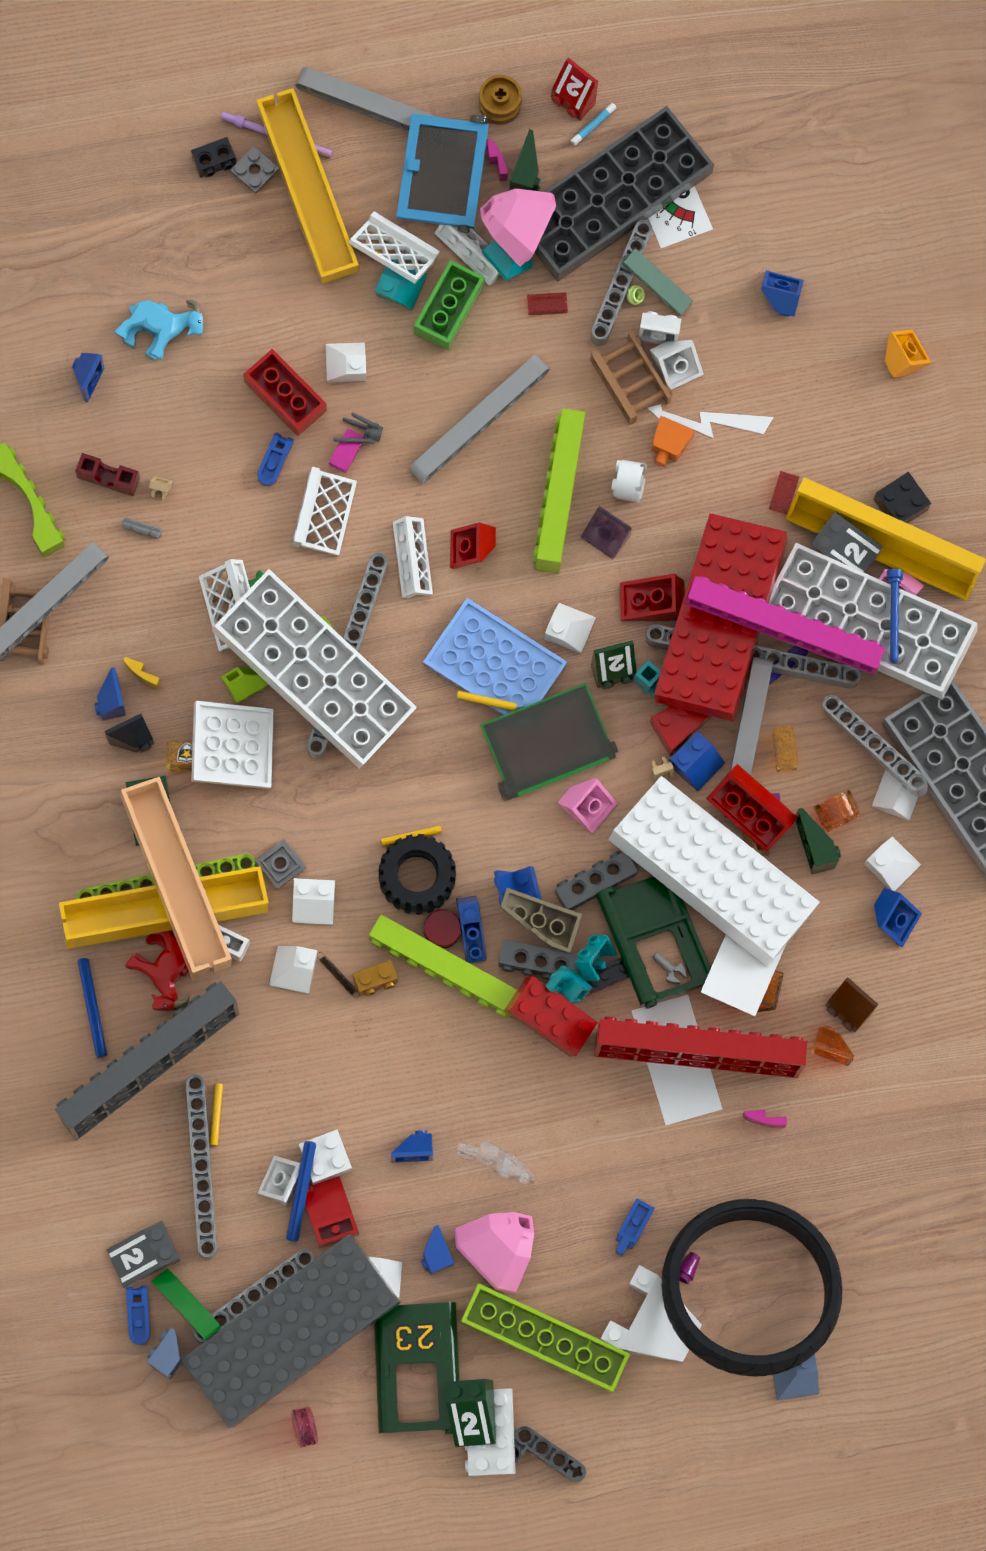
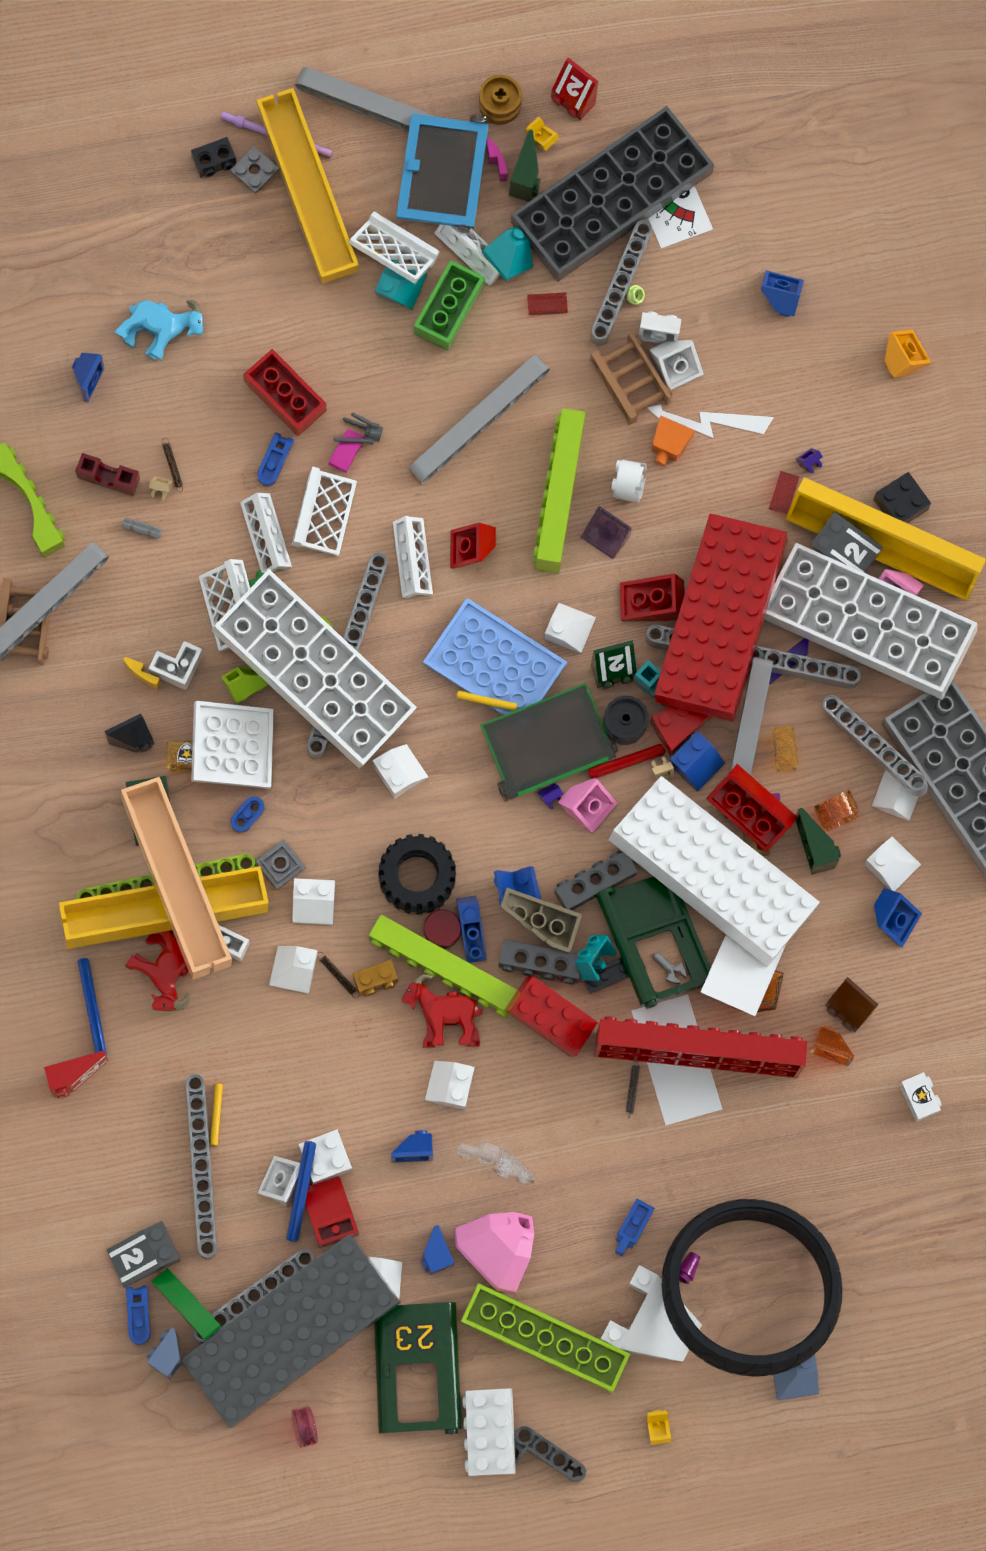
(70, 1074): none -> red slope
(110, 698): blue slope -> none
(147, 1060): dark grey brick -> none
(170, 465): none -> dark brown piece
(177, 670): none -> white brick
(247, 815): none -> blue plate
(268, 530): none -> white fence
(346, 362): white slope -> none
(399, 770): none -> white slope
(427, 832): yellow bar -> none
(444, 1011): none -> red animal
(450, 1084): none -> white slope
(471, 1412): dark green slope -> none
(518, 220): bright pink brick -> none
(543, 136): none -> yellow bracket
(550, 793): none -> dark purple tile
(569, 983): teal brick -> none
(593, 124): medium azure bar -> none
(626, 761): none -> red axle
(634, 1073): none -> dark grey piece
(635, 714): none -> black wheel
(657, 282): sand green tile -> none
(658, 1427): none -> yellow bracket
(759, 1117): dark pink slope -> none
(785, 625): dark pink brick -> none
(809, 458): none -> dark purple tile
(894, 577): blue piece -> none
(920, 1096): none -> white brick

